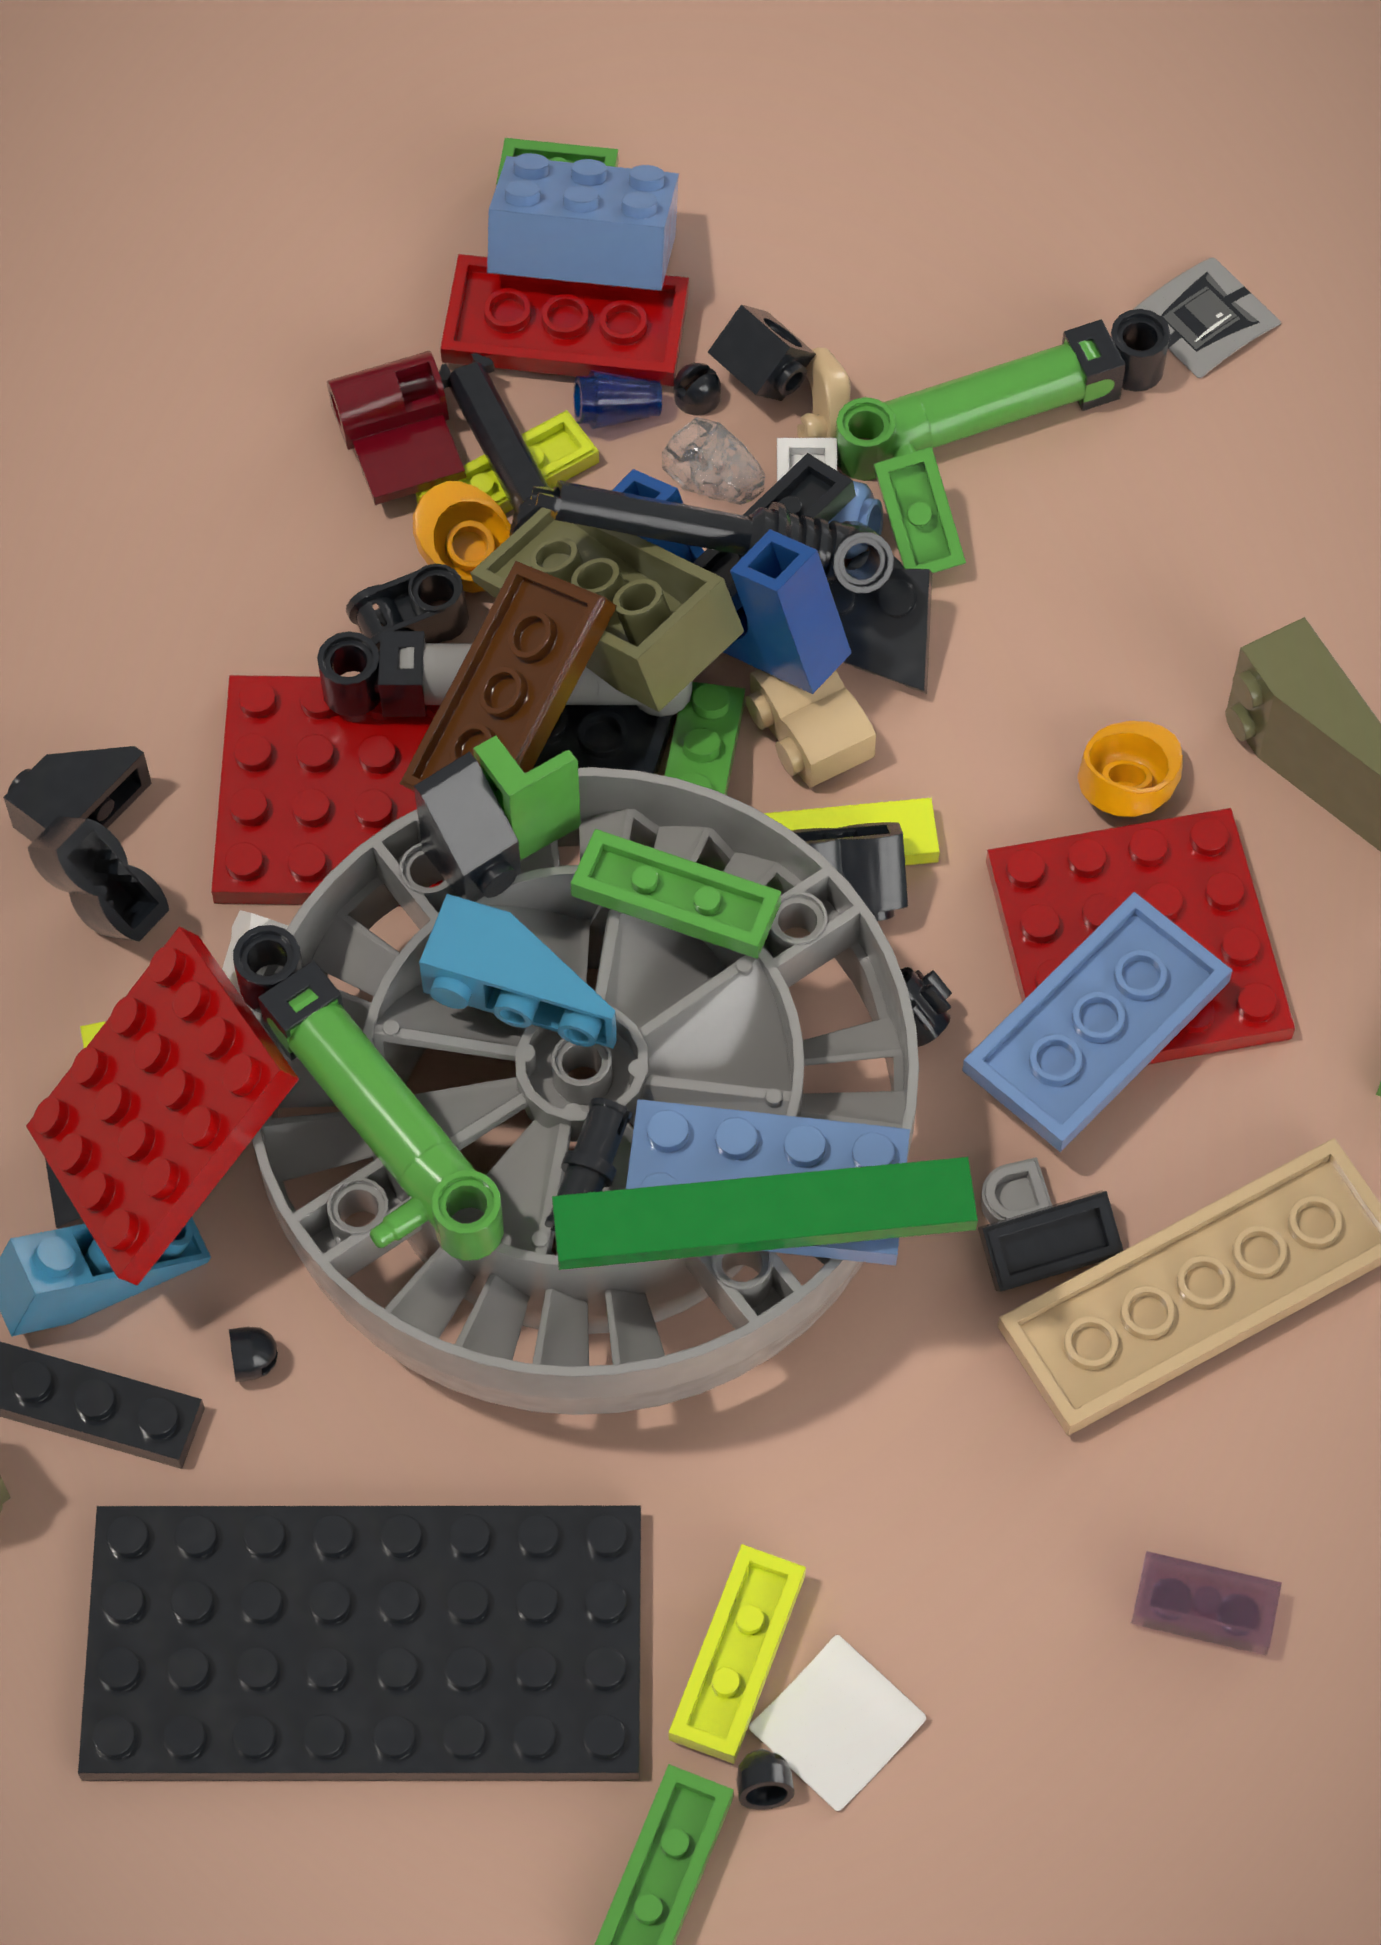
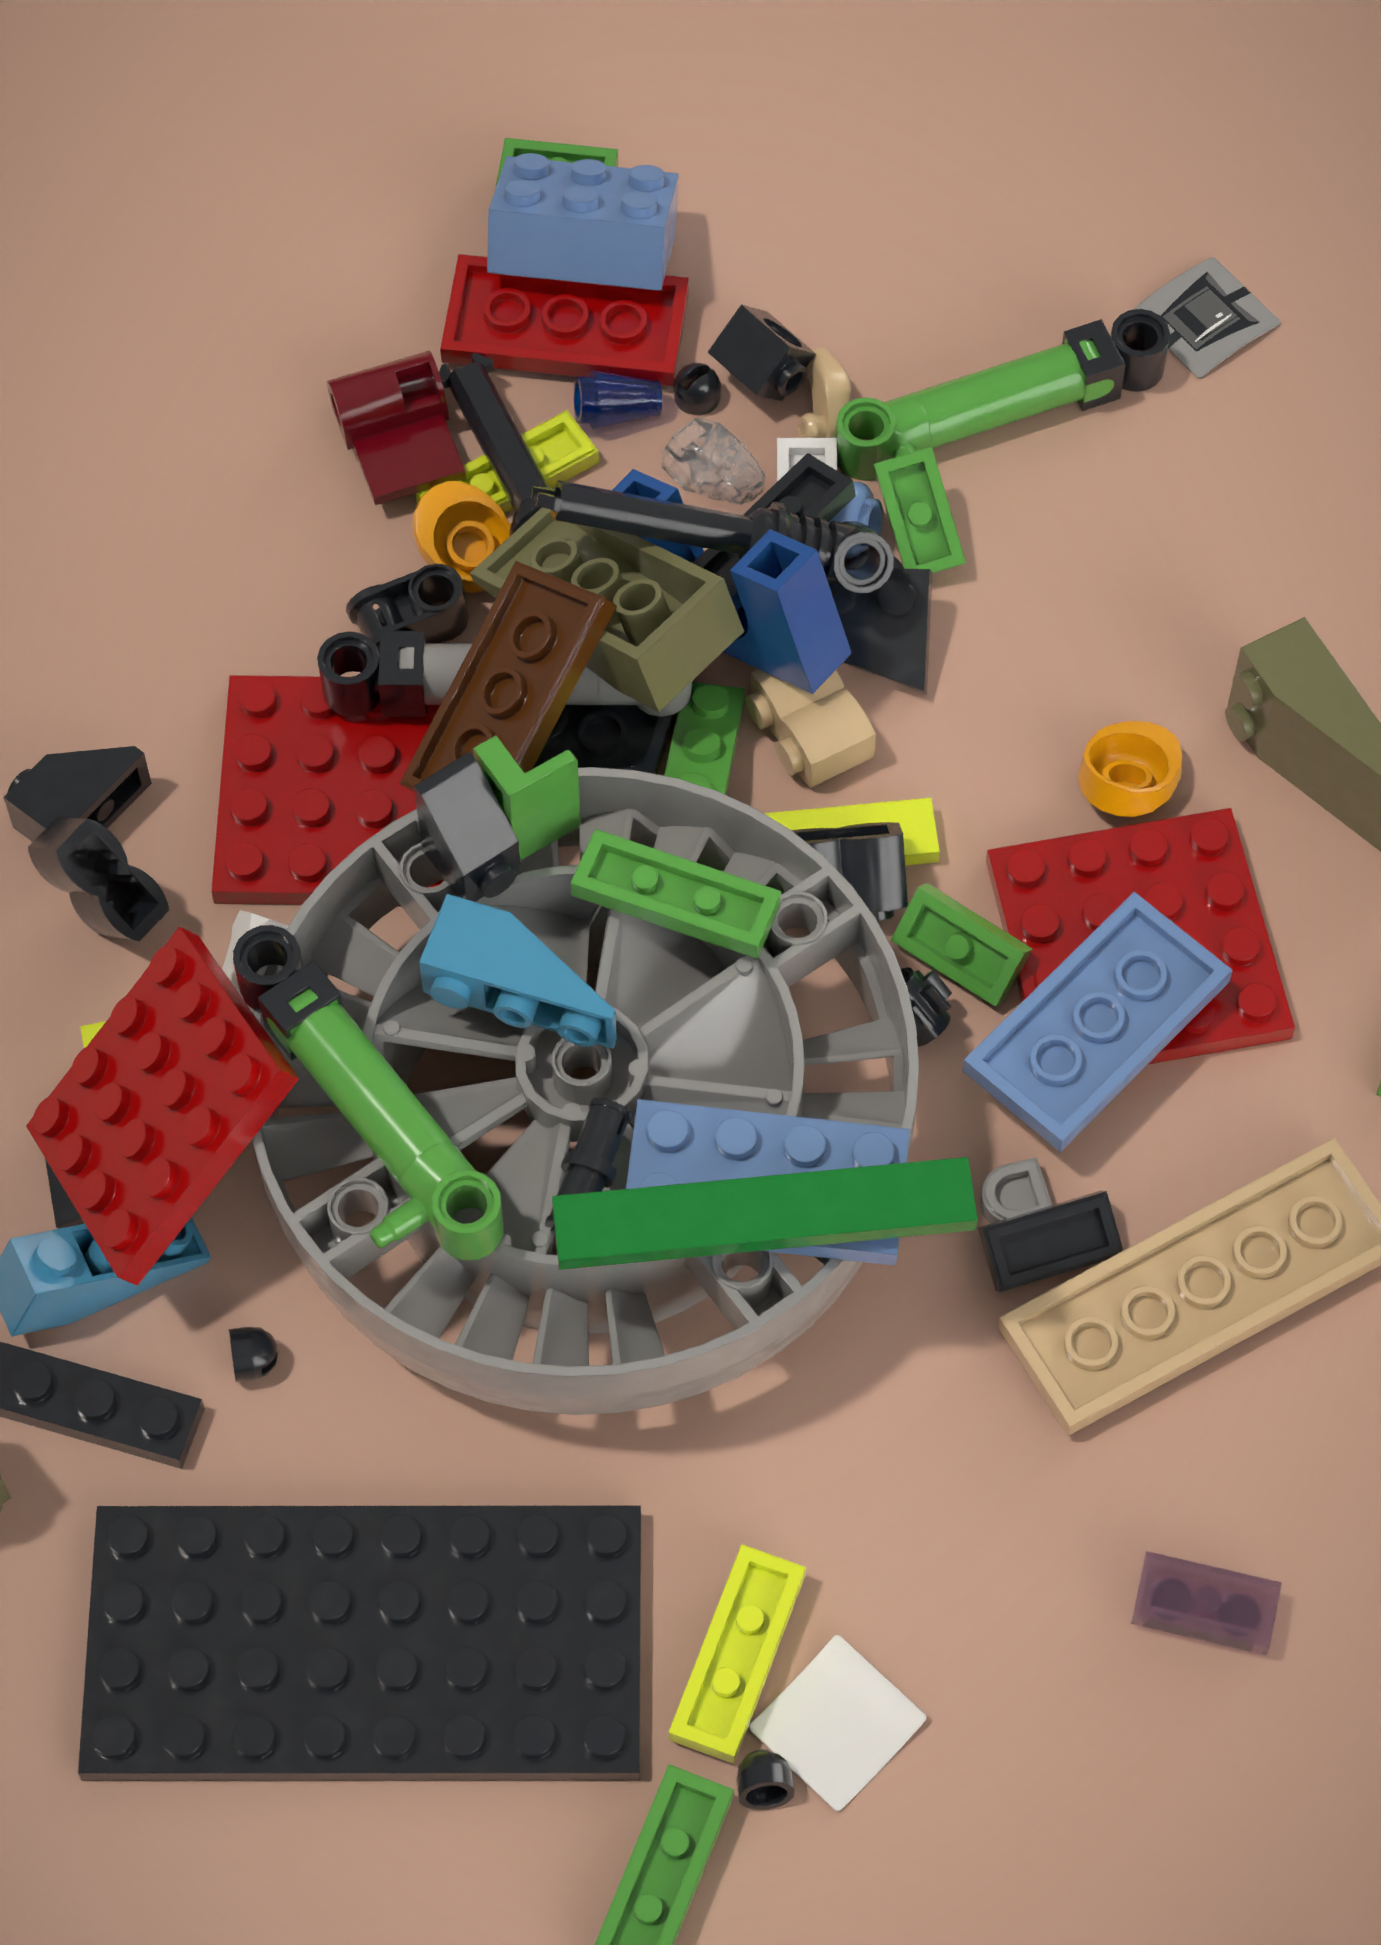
(961, 944): none -> bright green plate

